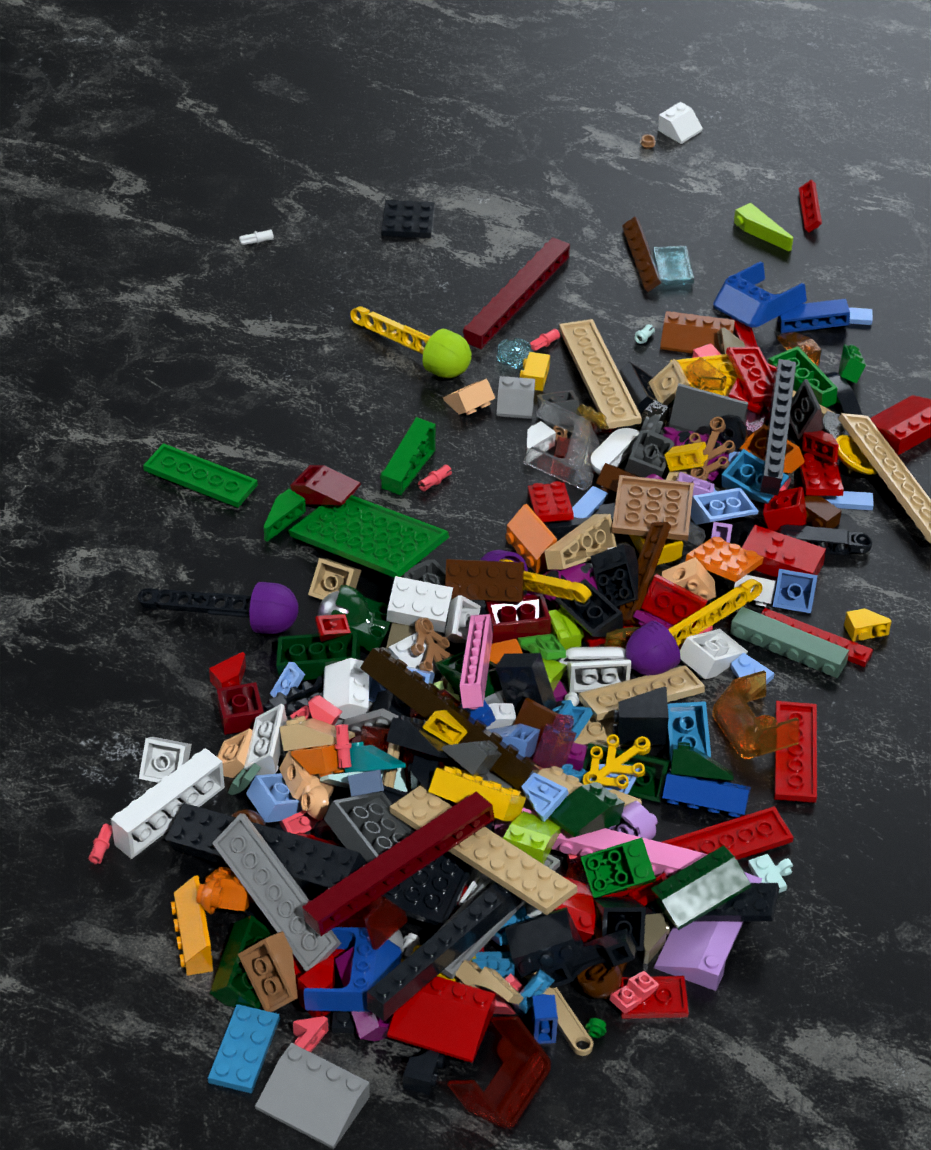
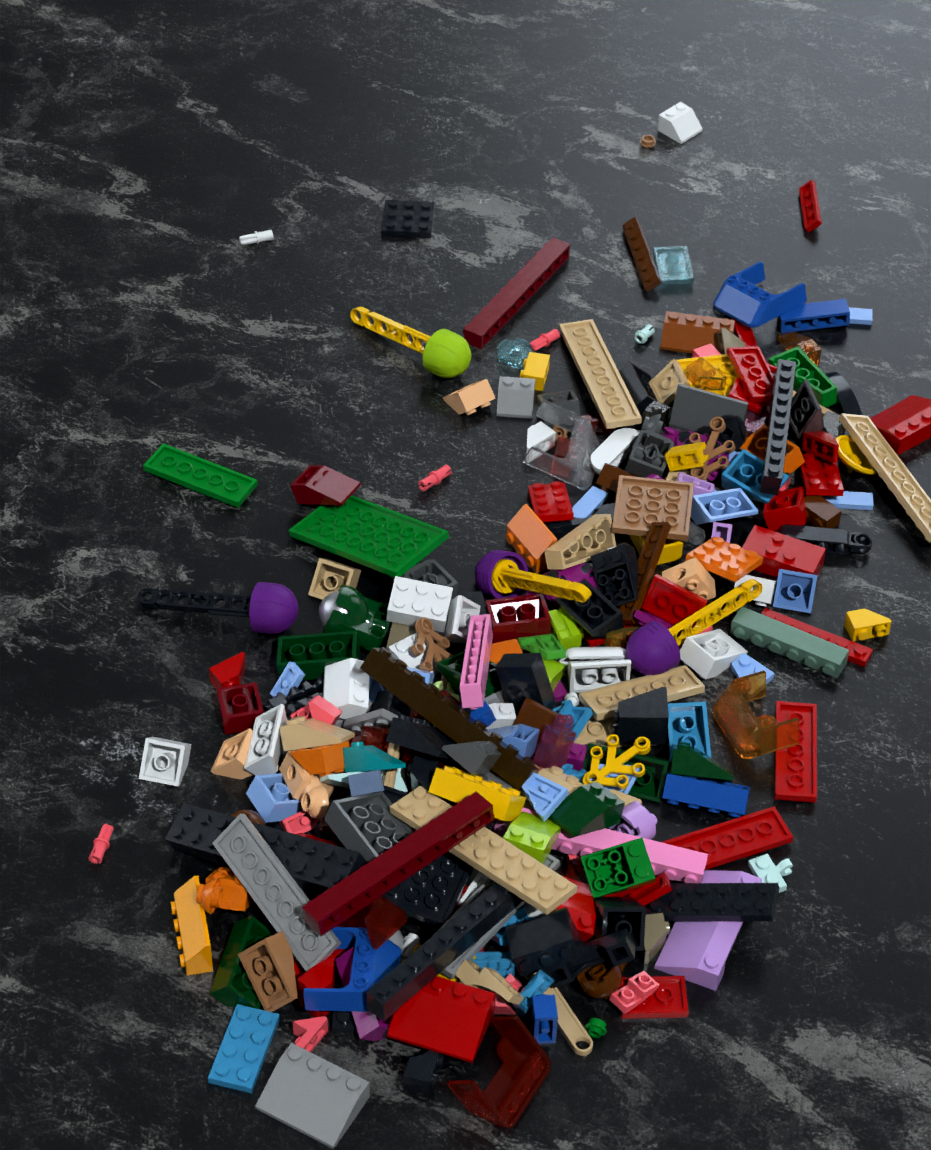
(156, 809): white brick -> none
(243, 779): sand green slope -> none
(285, 510): green slope -> none
(332, 626): red slope -> none
(343, 746): coral pin -> none
(410, 456): green wedge -> none
(445, 727): yellow slope -> none
(485, 579): reddish brown plate -> none
(590, 414): clear yellow slope -> none
(700, 887): slope -> none
(760, 225): lime slope -> none
(851, 363): green slope -> none

